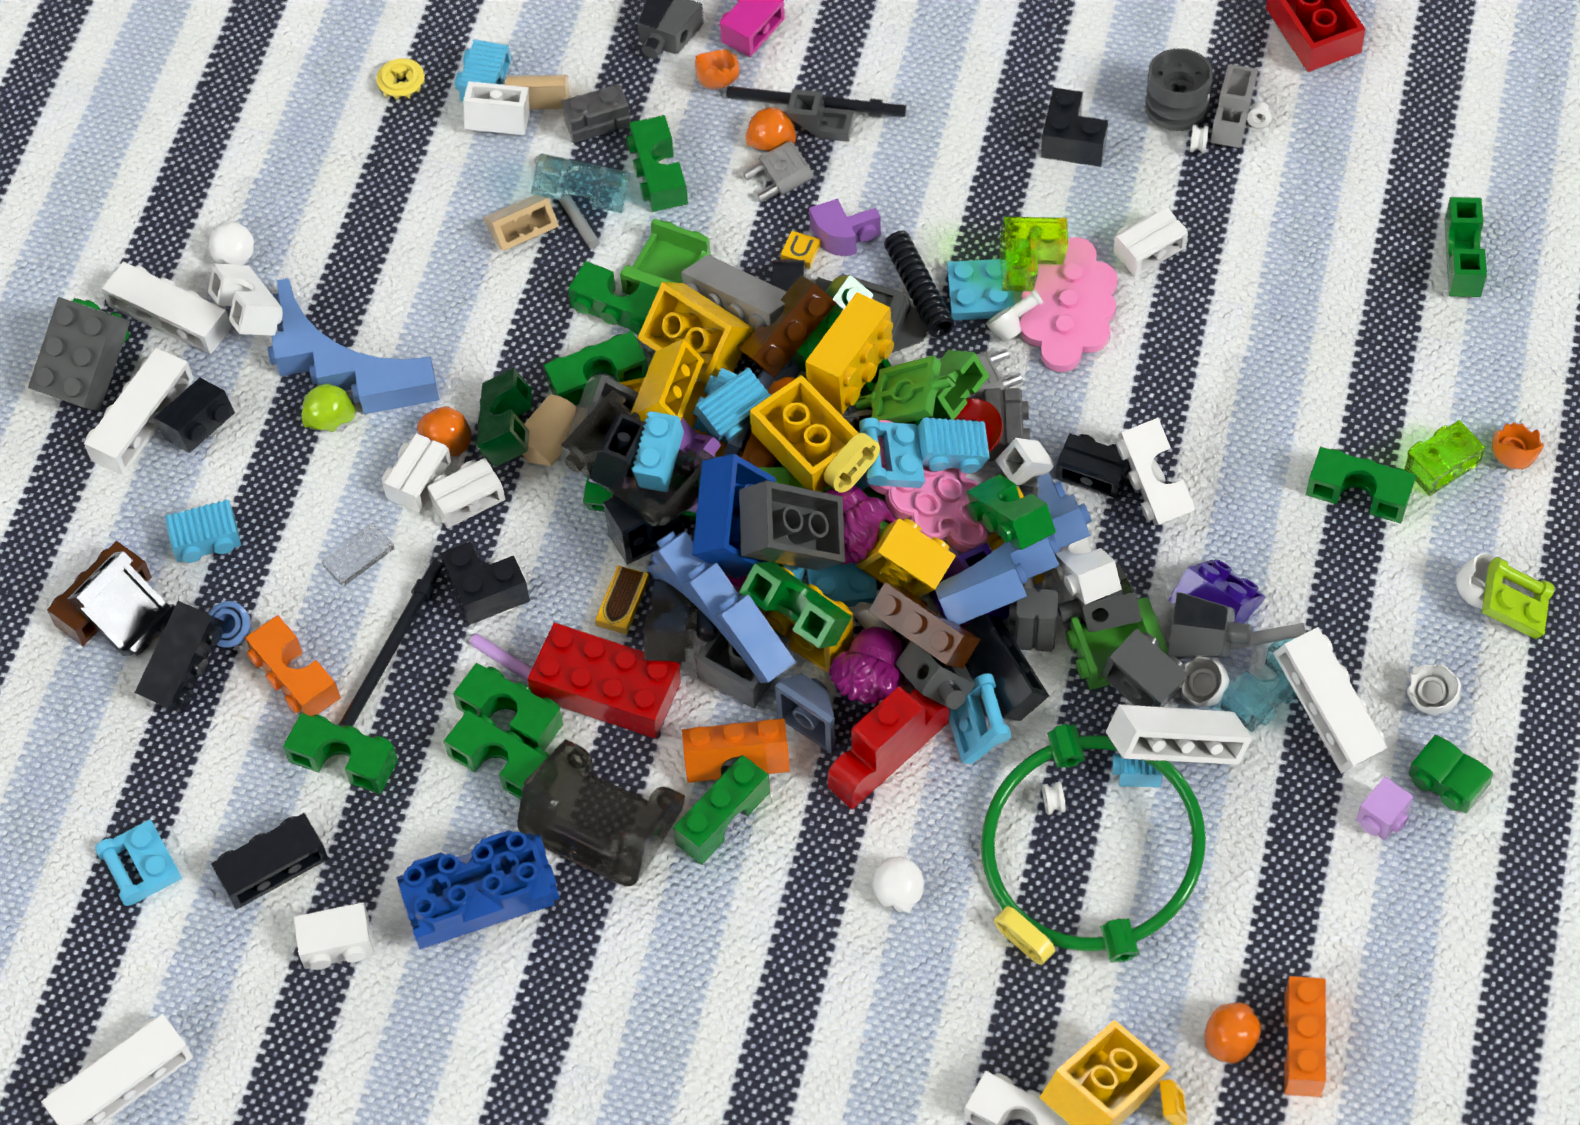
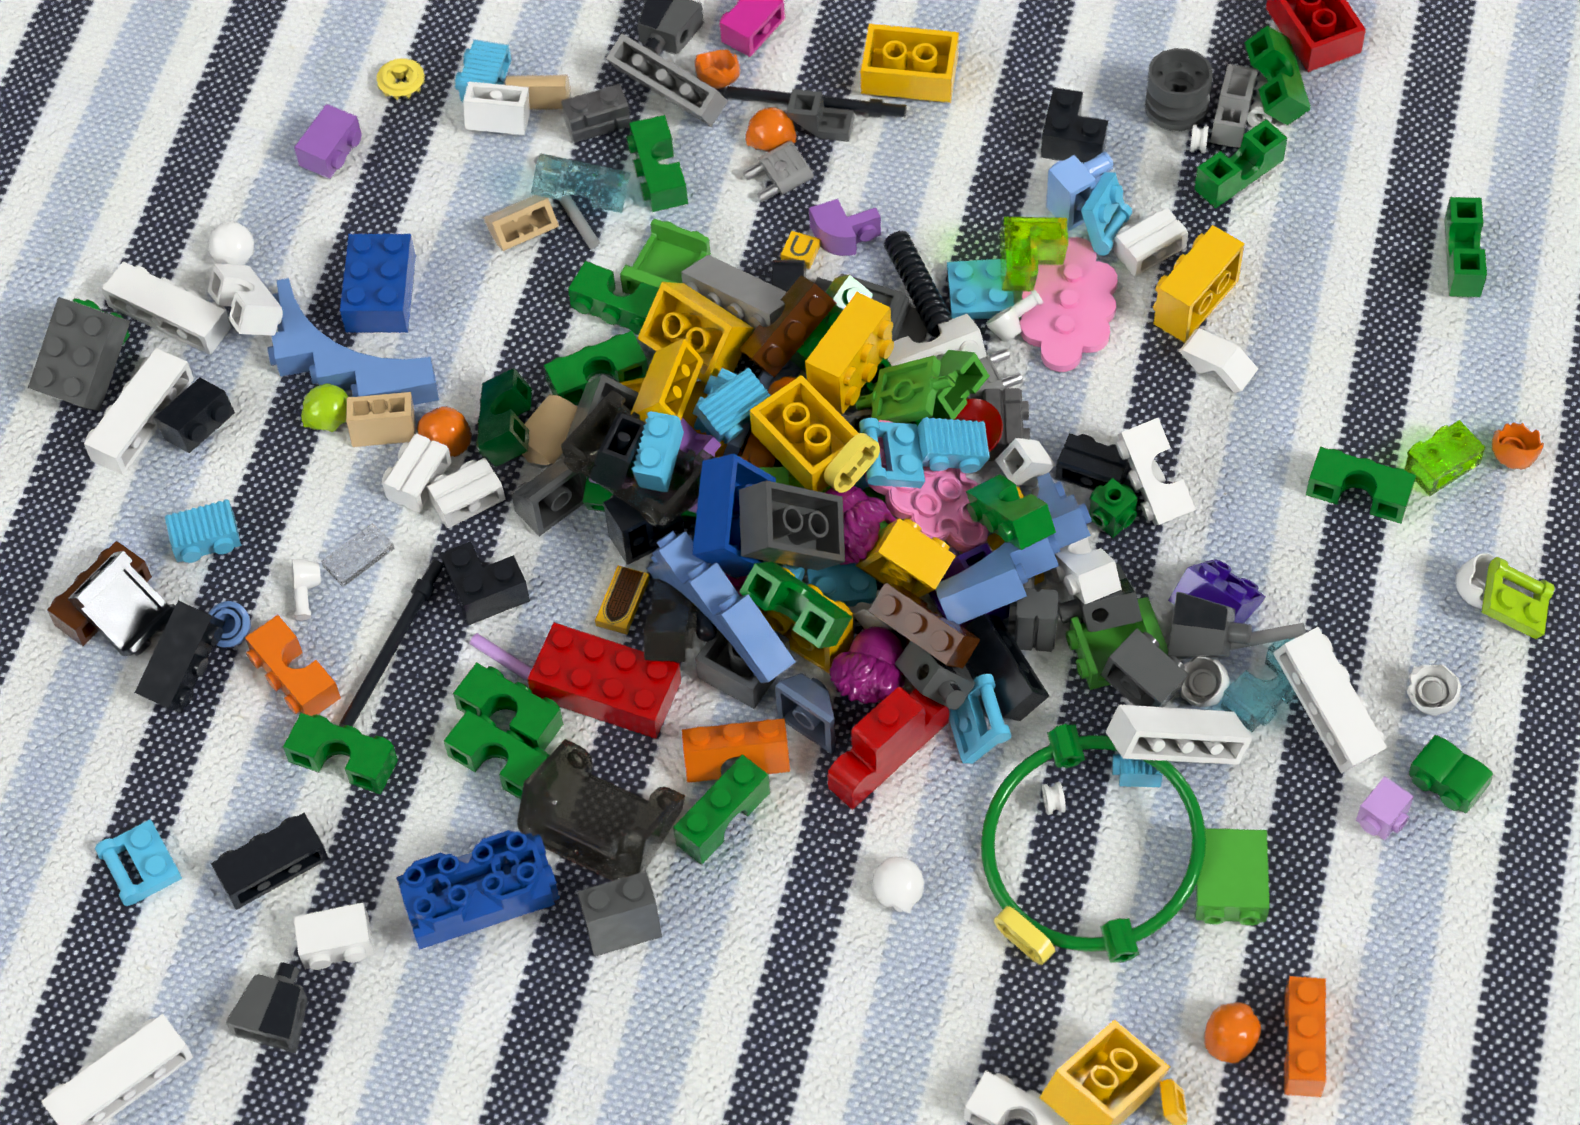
(271, 1010): none -> dark grey torso
(304, 577): none -> white bar
(328, 141): none -> medium lavender brick
(378, 283): none -> blue brick
(380, 419): none -> tan brick
(549, 496): none -> dark grey slope
(620, 913): none -> dark grey brick
(666, 79): none -> light grey brick
(909, 63): none -> yellow brick
(956, 334): none -> white arch
(1072, 184): none -> light blue brick
(1102, 204): none -> medium azure plate
(1113, 507): none -> green brick
(1198, 283): none -> yellow brick
(1210, 353): none -> white slope
(1224, 177): none -> green arch
(1234, 877): none -> bright green panel
(1274, 57): none -> green arch

